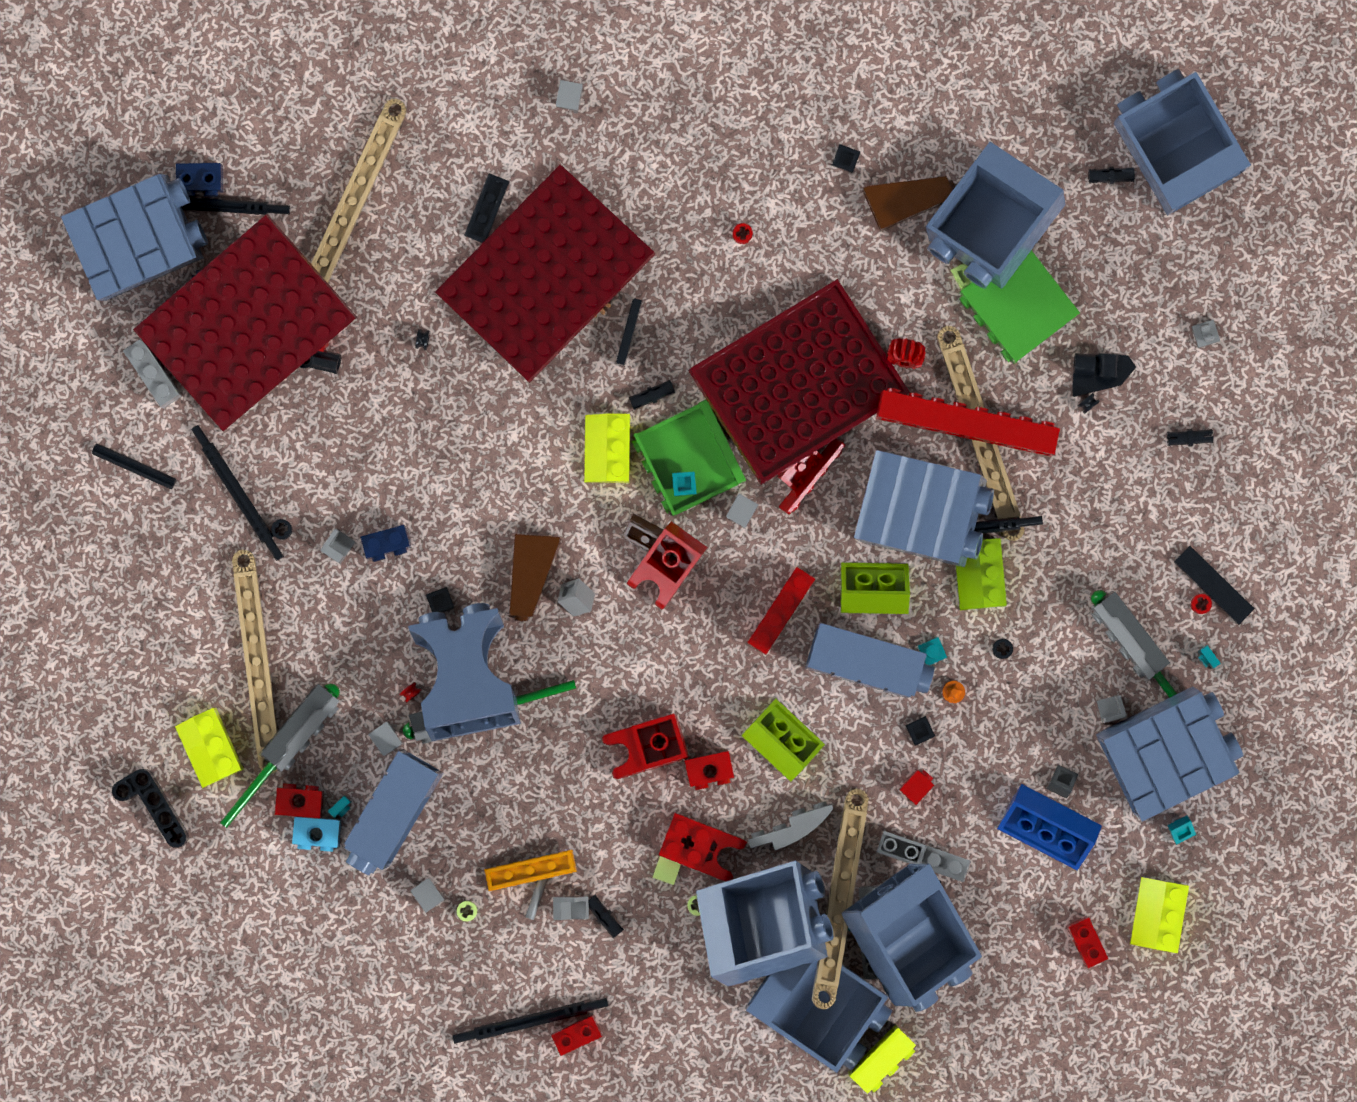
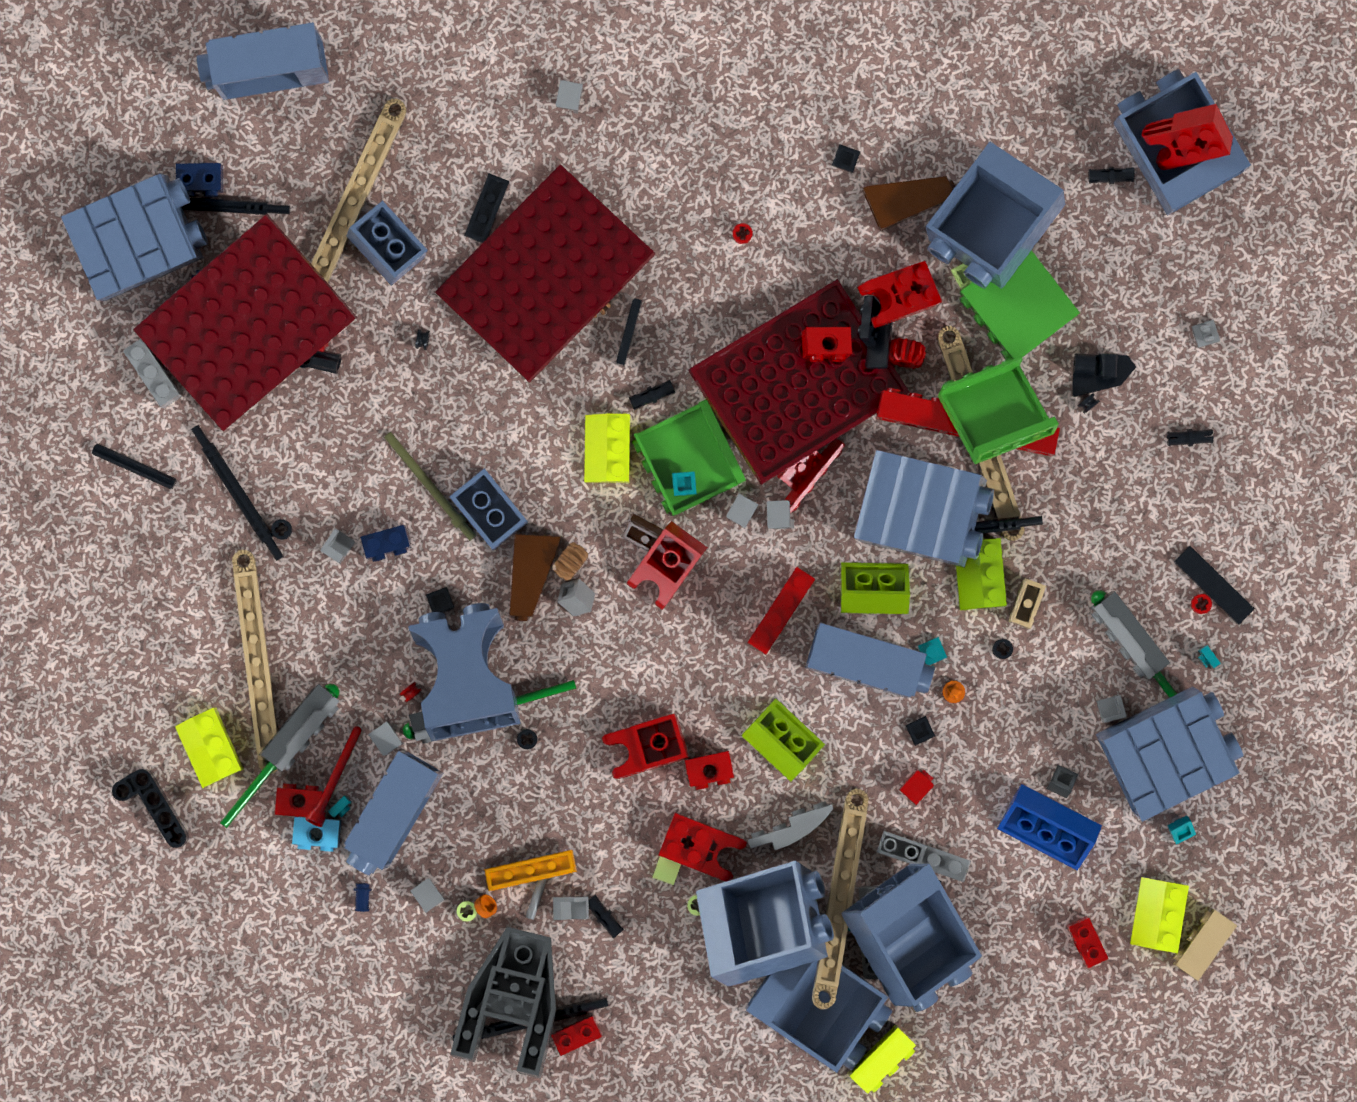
(264, 61): none -> sand blue brick
(317, 815): none -> red piece
(362, 897): none -> dark blue pin
(386, 243): none -> sand blue brick
(458, 520): none -> olive bar
(485, 906): none -> orange tile
(488, 509): none -> sand blue brick
(514, 988): none -> dark grey wedge
(526, 732): none -> black bush
(570, 561): none -> medium nougat gear
(779, 515): none -> light grey panel
(838, 338): none -> red brick
(875, 339): none -> black bracket
(902, 293): none -> red brick
(995, 410): none -> bright green panel
(1026, 603): none -> tan brick
(1190, 137): none -> red brick
(1204, 944): none -> tan brick

